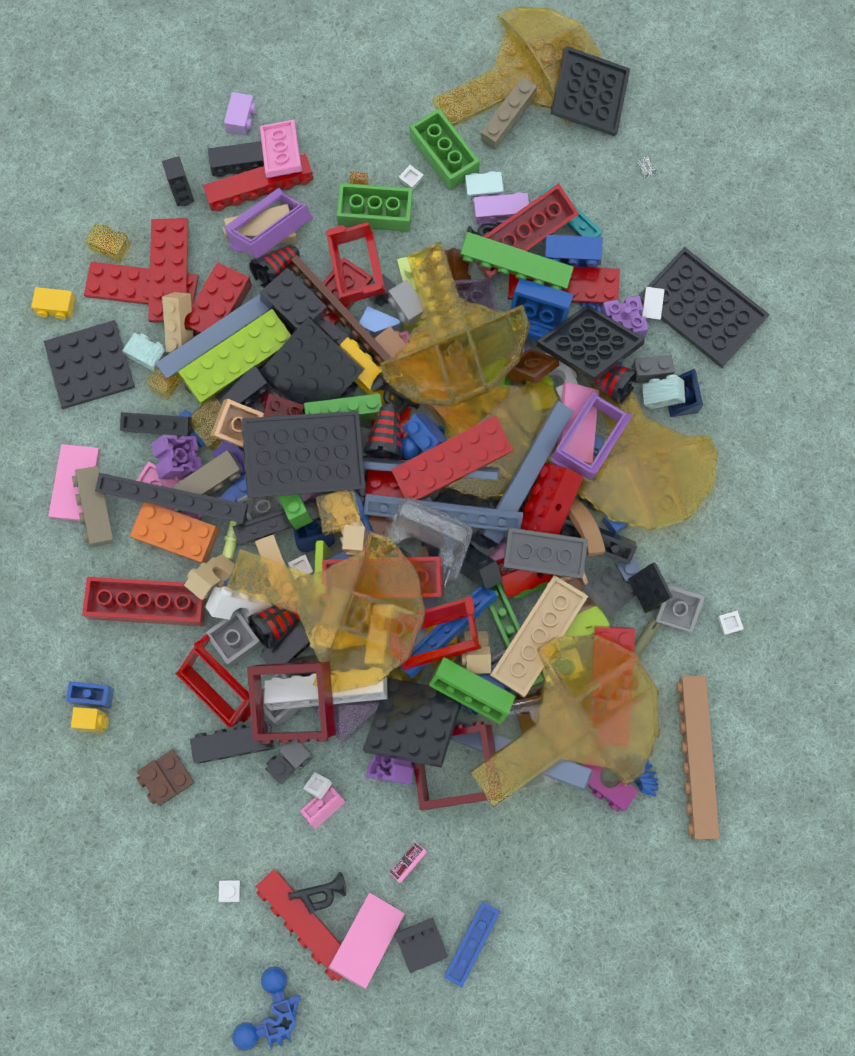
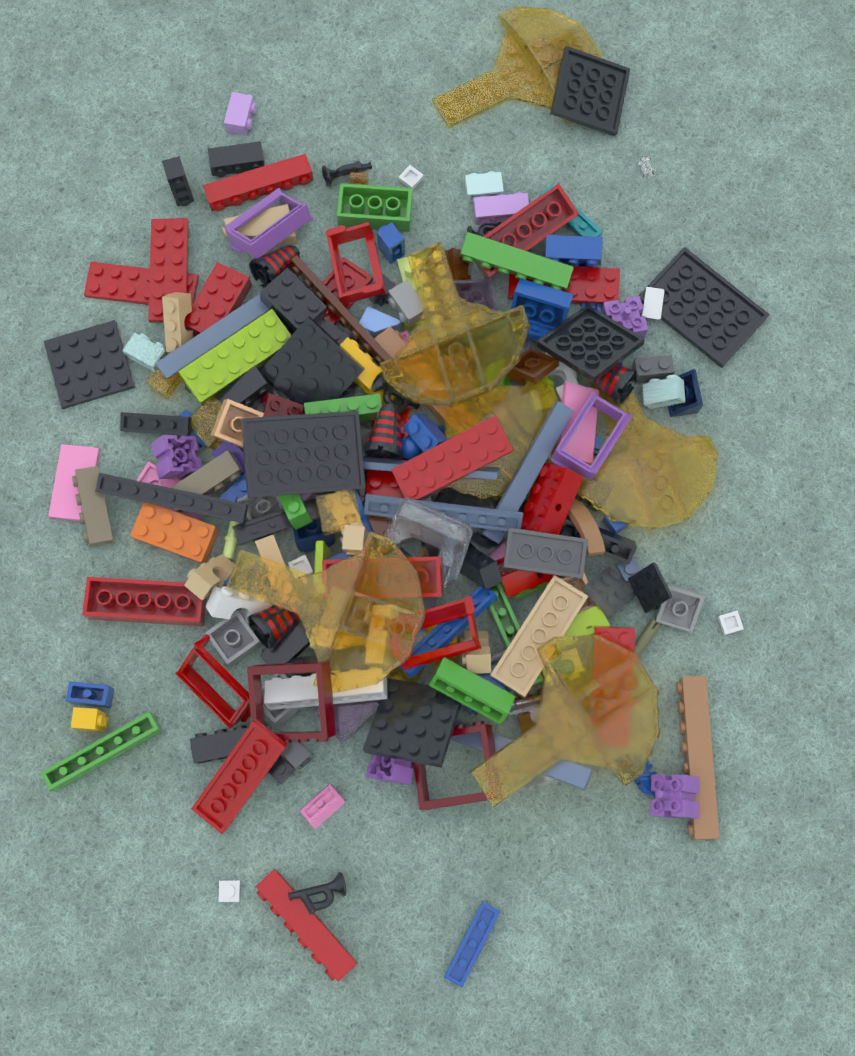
(53, 303): yellow brick -> none
(101, 752): none -> bright green brick
(108, 242): clear yellow brick -> none
(164, 778): reddish brown plate -> none
(239, 776): none -> red plate
(246, 1035): blue piece -> none
(280, 148): bright pink tile -> none
(317, 785): white plate -> none
(329, 174): none -> black piece
(366, 941): bright pink tile -> none
(390, 242): none -> blue brick
(408, 862): slope -> none
(421, 945): black bracket -> none
(444, 148): bright green brick -> none
(508, 113): dark tan brick -> none
(618, 796): magenta arch -> none
(674, 796): none -> medium lavender brick

